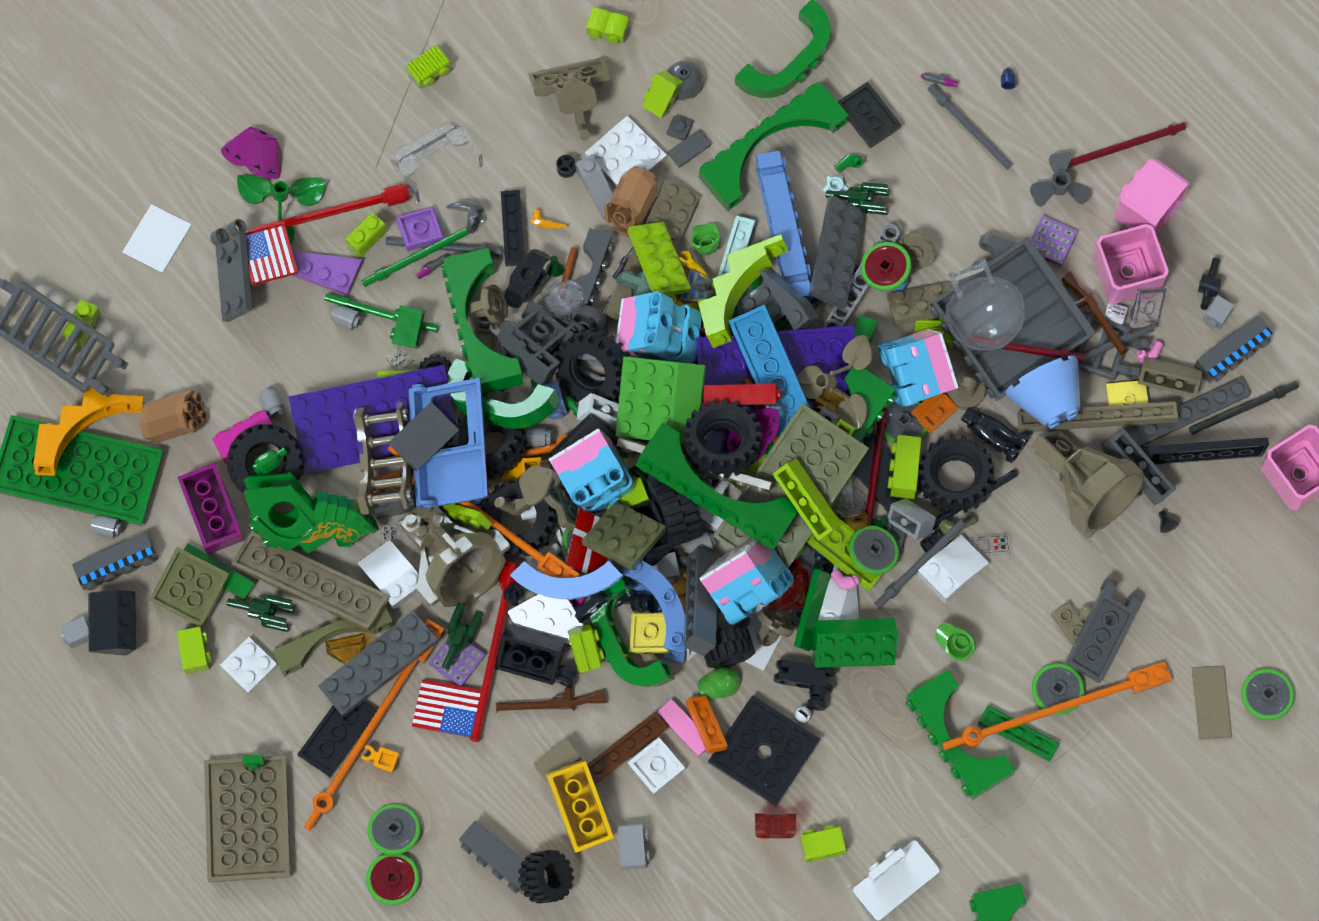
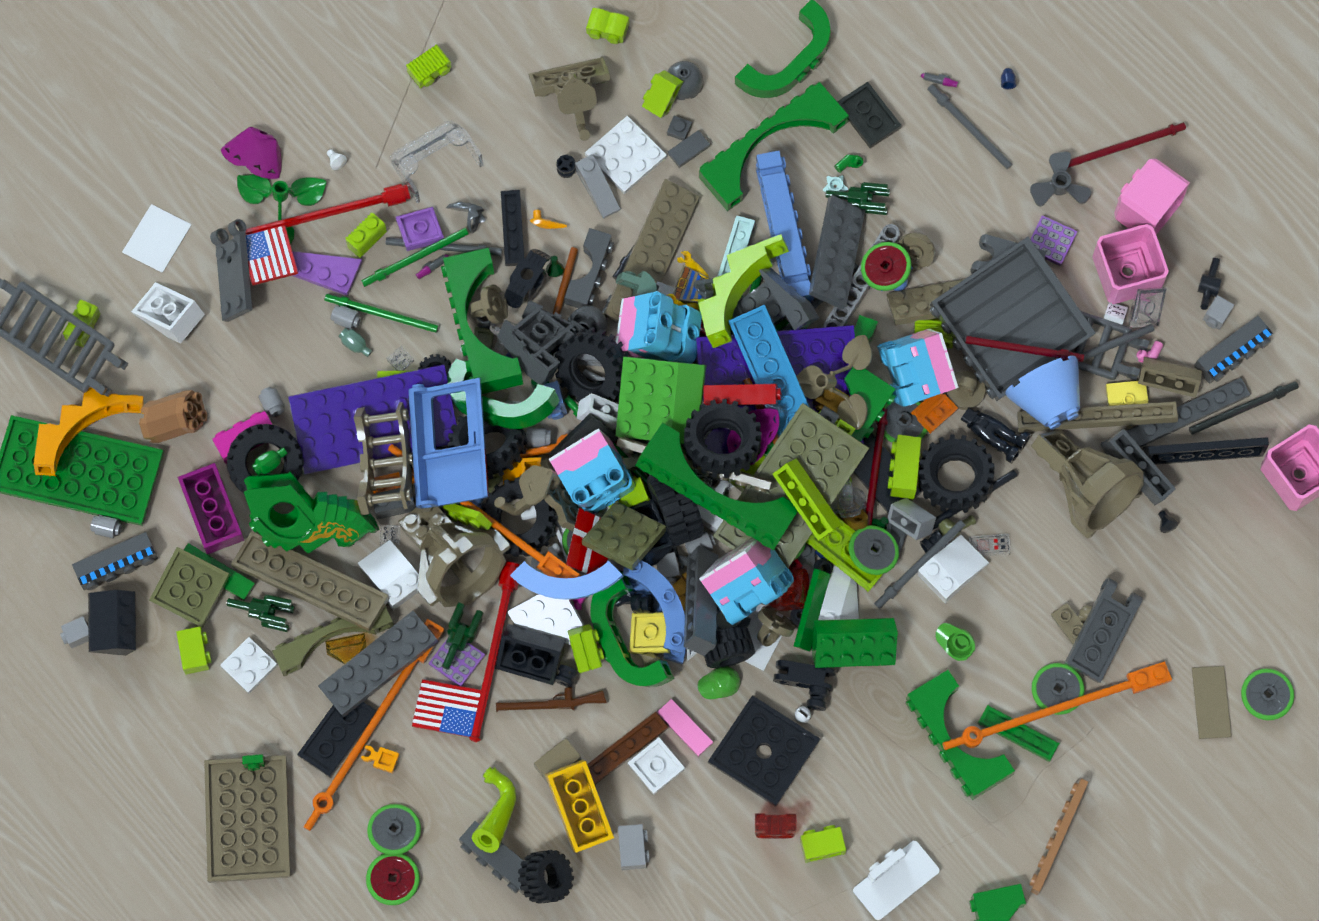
(168, 312): none -> white slope
(337, 160): none -> white rock
(354, 341): none -> sand green plant
(408, 326): green brick -> none
(423, 436): dark grey tile -> none
(493, 827): none -> lime animal
(513, 594): black plate -> none
(564, 298): clear tile -> none
(587, 610): black plate -> none
(631, 199): medium nougat brick -> none
(659, 258): lime plate -> none
(705, 238): bright green piece -> none
(706, 724): orange plate -> none
(845, 582): bright pink arm -> none
(985, 310): clear windscreen -> none
(1054, 843): none -> medium nougat plate
(1087, 299): reddish brown piece -> none

